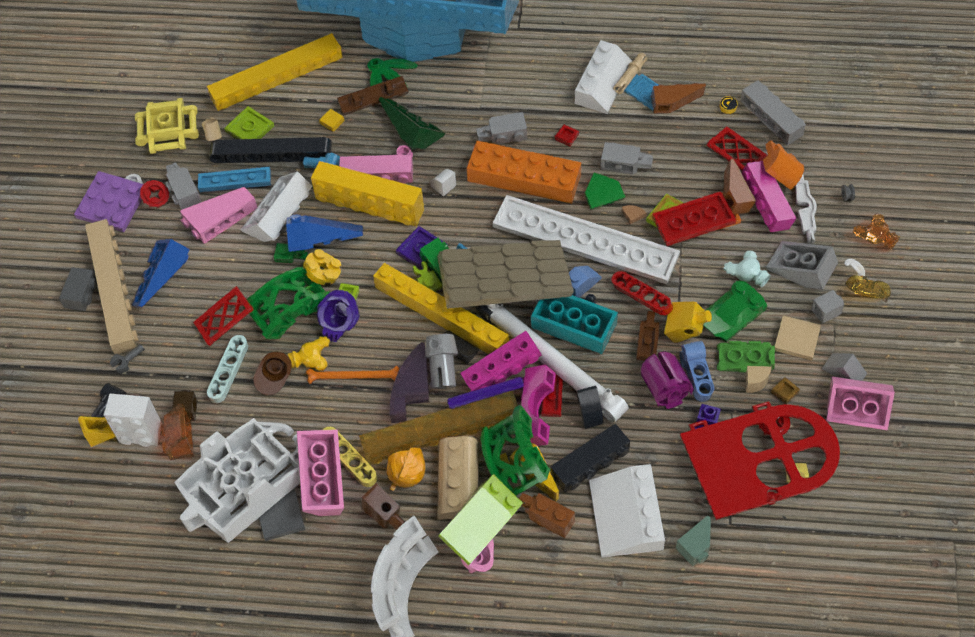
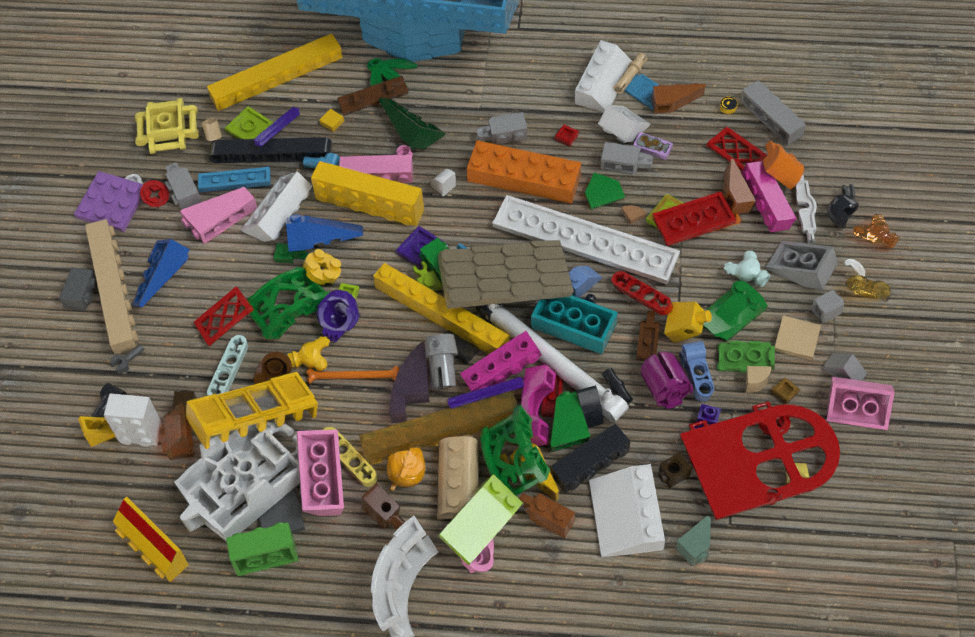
(149, 541): none -> yellow slope
(250, 406): none -> yellow window
(262, 549): none -> bright green brick
(277, 126): none -> dark purple axle
(568, 423): none -> green slope
(616, 385): none -> black pin
(622, 123): none -> white slope
(653, 145): none -> tile
(678, 463): none -> dark brown brick
(840, 209): none -> black helmet

